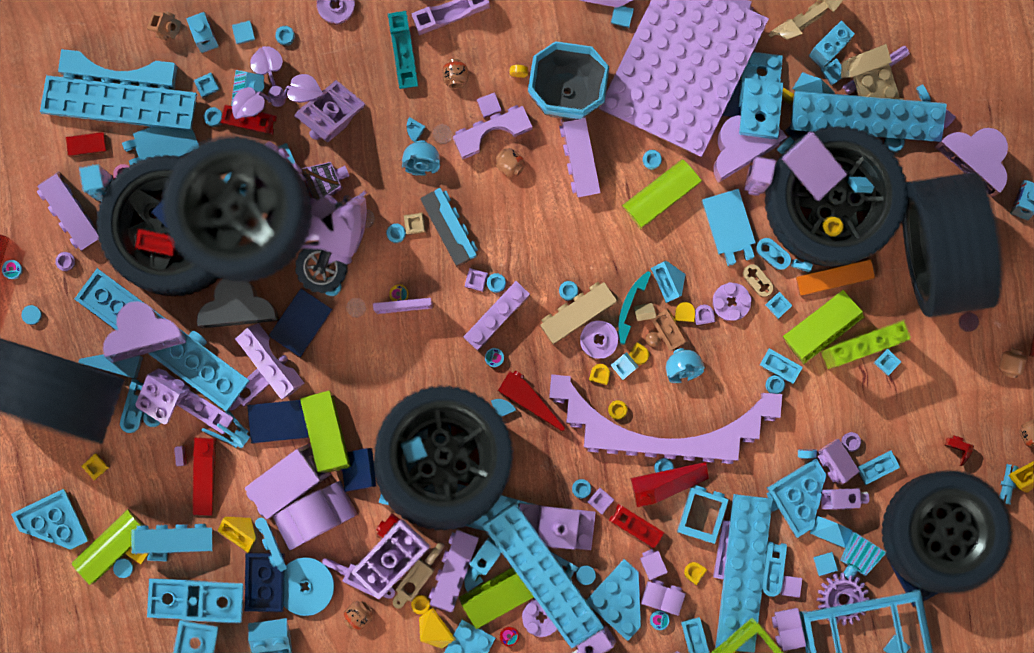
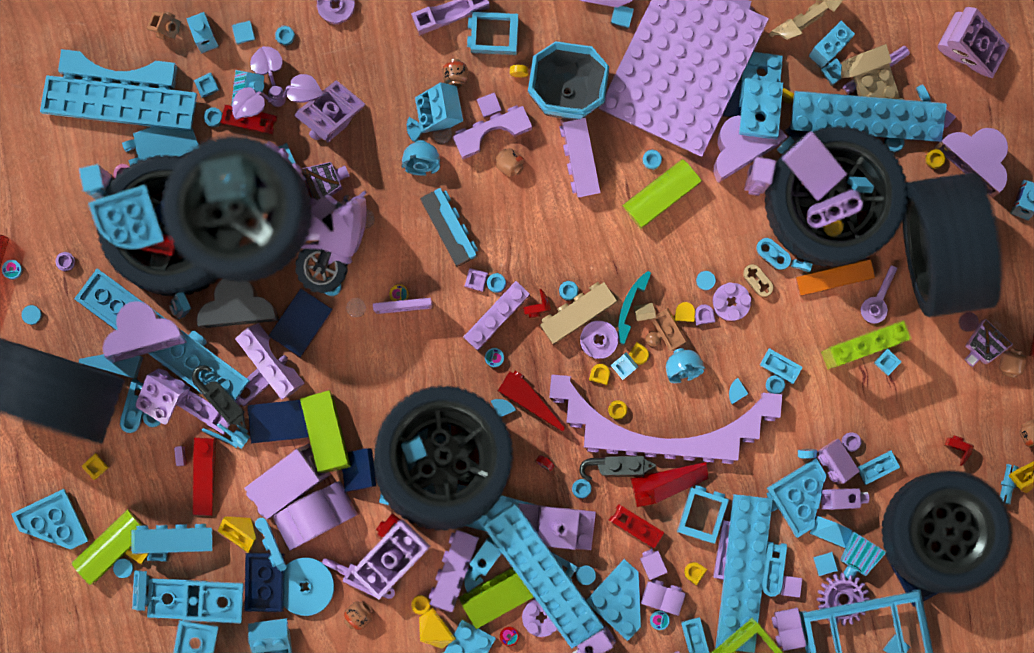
(68, 211): lavender wedge -> none
(86, 144): red tile -> none
(127, 219): none -> medium azure plate
(140, 598): none -> medium azure plate
(179, 305): none -> medium azure plate
(219, 398): none -> pearl dark grey plate
(223, 178): none -> clear light blue tile
(396, 233): medium azure tile -> none
(402, 50): teal slope -> none
(414, 223): tan tile -> none
(418, 576): tan piece -> none
(439, 108): none -> medium azure slope
(485, 49): none -> medium azure window
(535, 310): none -> red plate
(545, 463): none -> red tile
(600, 500): lavender tile -> none
(618, 466): none -> pearl dark grey plate
(663, 465): medium azure tile -> none
(669, 280): medium azure slope -> none
(705, 280): none -> medium azure tile
(729, 225): medium azure tile -> none
(736, 391): none -> medium azure tile
(778, 305): medium azure tile -> none
(811, 84): medium azure slope -> none
(823, 327): lime brick -> none
(840, 201): none -> lavender beam
(874, 308): none -> lavender piece
(935, 159): none -> yellow tile
(973, 42): none -> lavender brick
(986, 344): none -> torso

